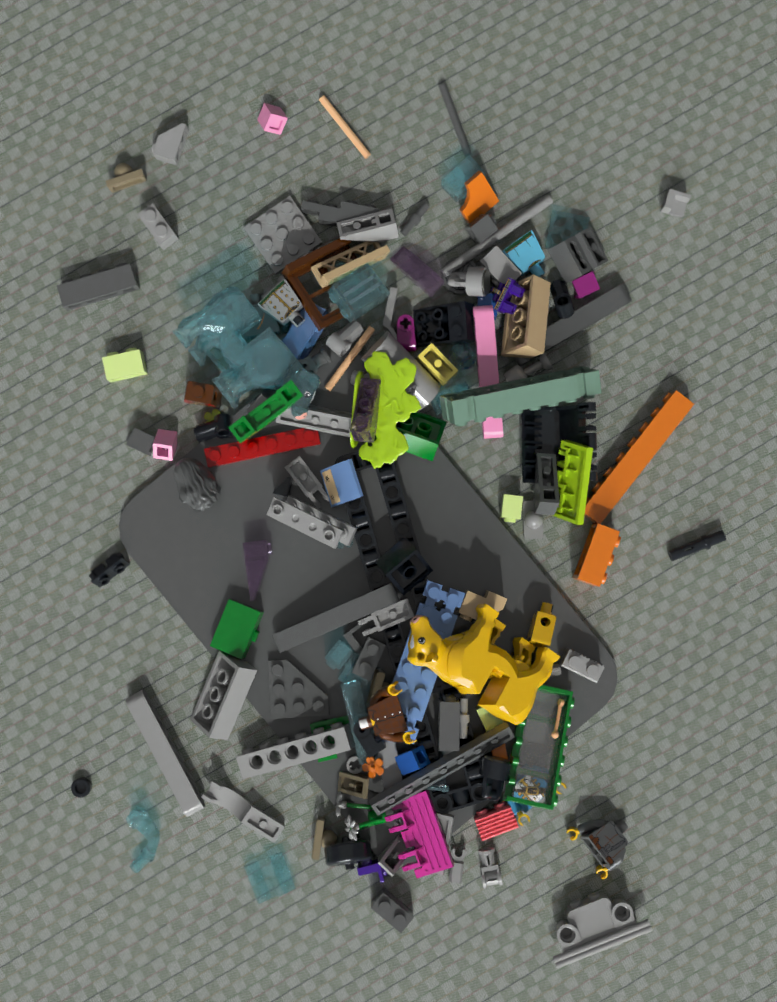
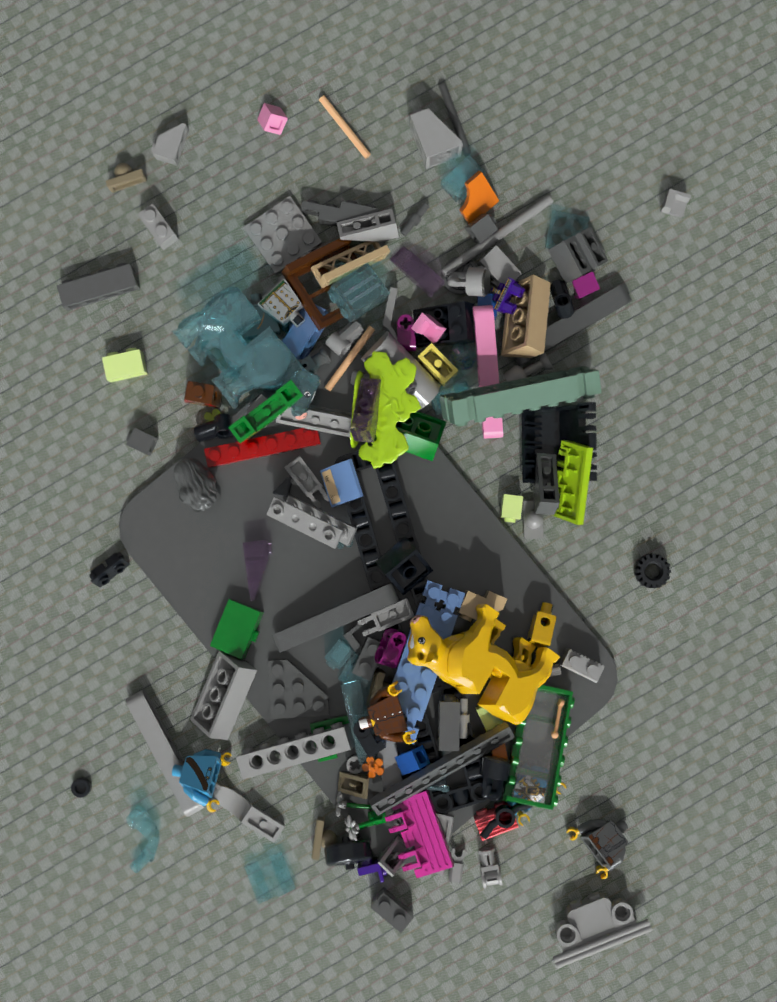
(165, 444): bright pink brick -> none
(200, 775): none -> dark azure torso
(389, 649): none -> magenta piece
(428, 327): none -> bright pink panel
(433, 138): none -> light grey slope
(504, 824): none -> black piece
(526, 254): medium azure torso -> none
(597, 555): orange brick -> none
(637, 456): orange brick -> none
(663, 575): none -> black tyre
(704, 542): black pin -> none

